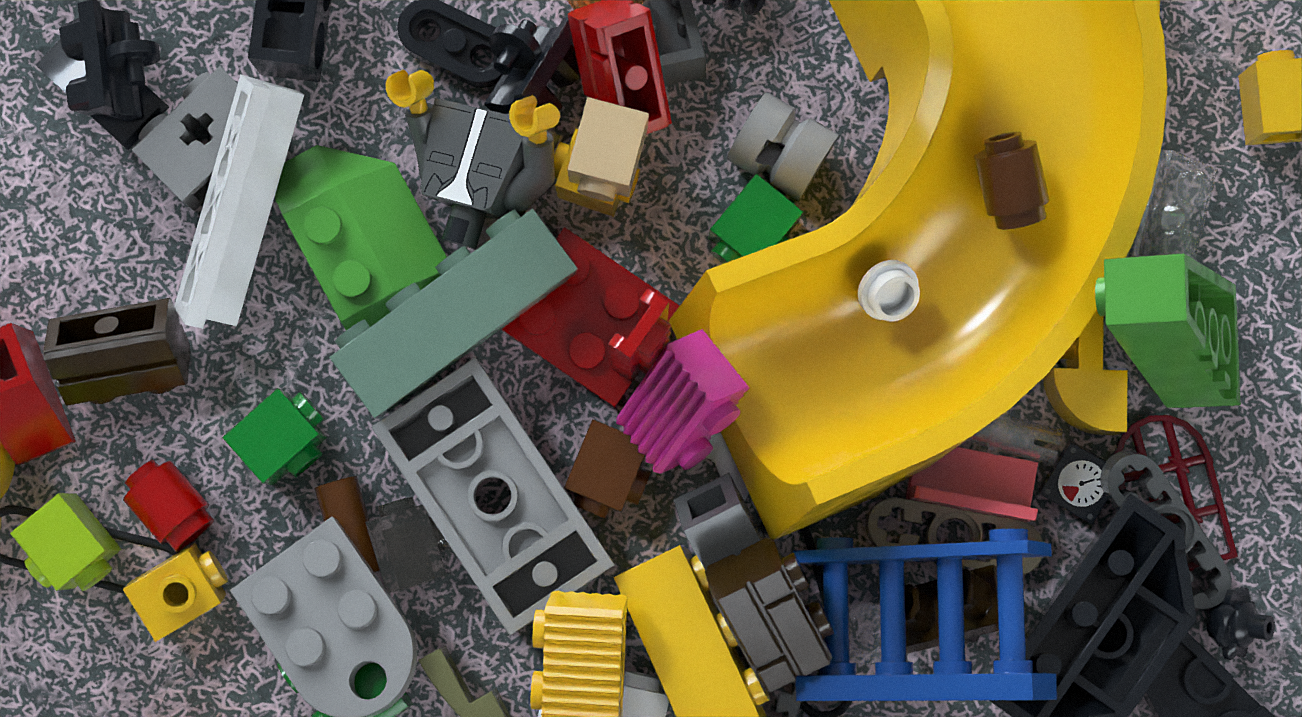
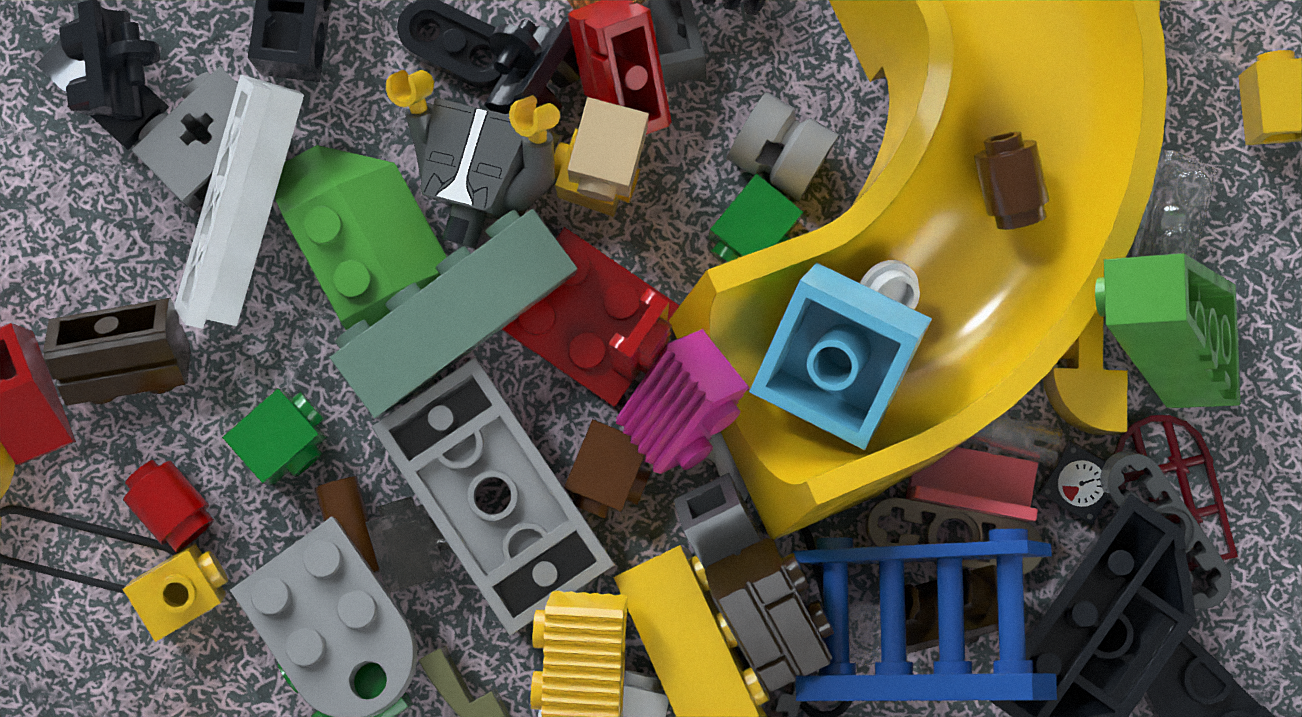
(66, 544): lime brick -> none
(839, 355): none -> medium azure brick
(1236, 623): black plant -> none

